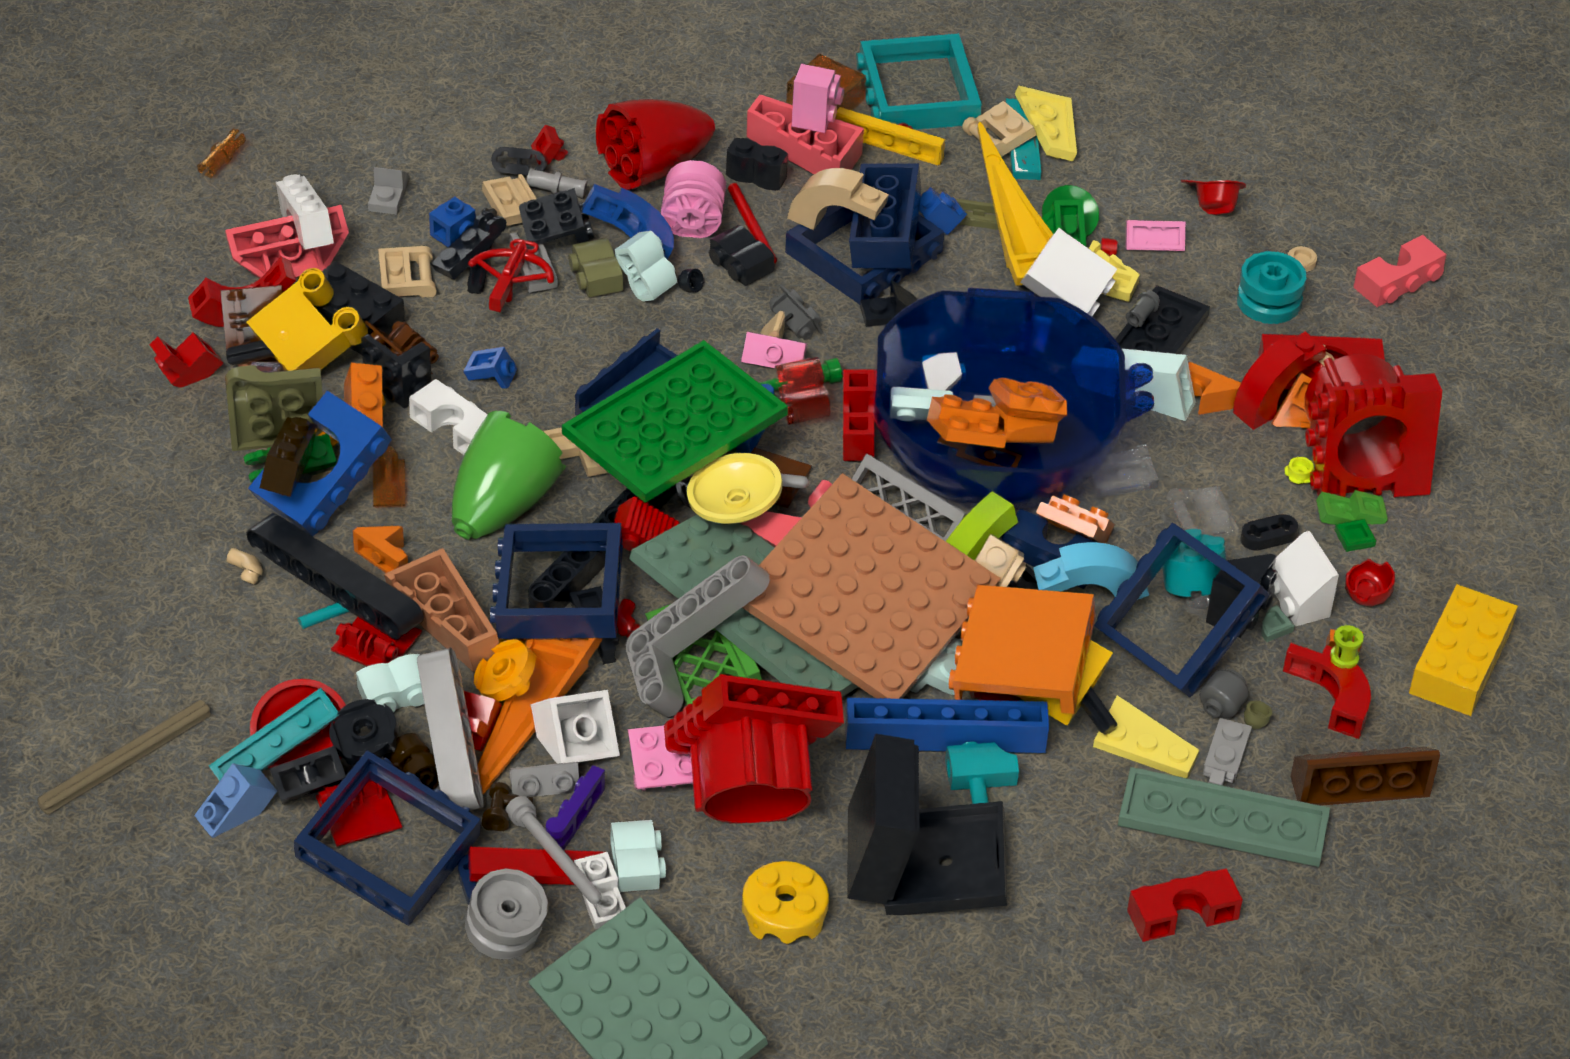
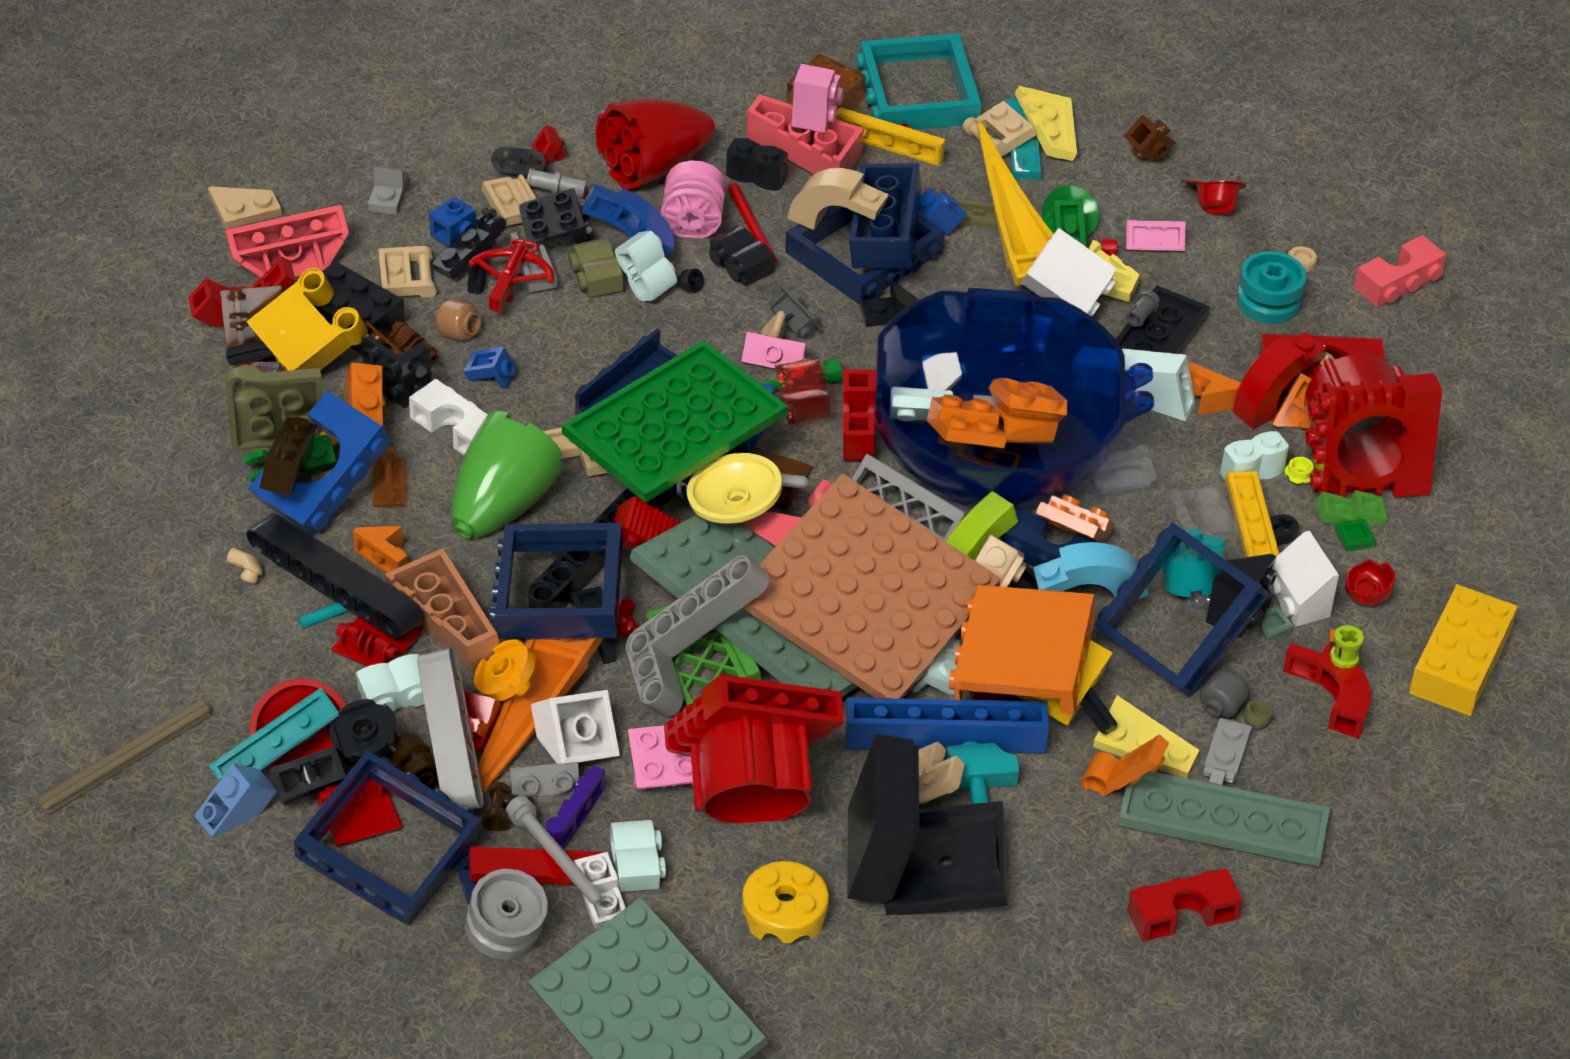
(188, 362): red brick -> none
(221, 153): clear orange pin -> none
(243, 205): none -> tan wing
(307, 210): white arch -> none
(458, 320): none -> medium nougat head
(936, 775): none -> tan plate
(1108, 773): none -> orange plate
(1150, 139): none -> reddish brown brick
(1251, 513): none -> yellow tile
(1263, 454): none -> light aqua brick
(1365, 775): reddish brown slope -> none

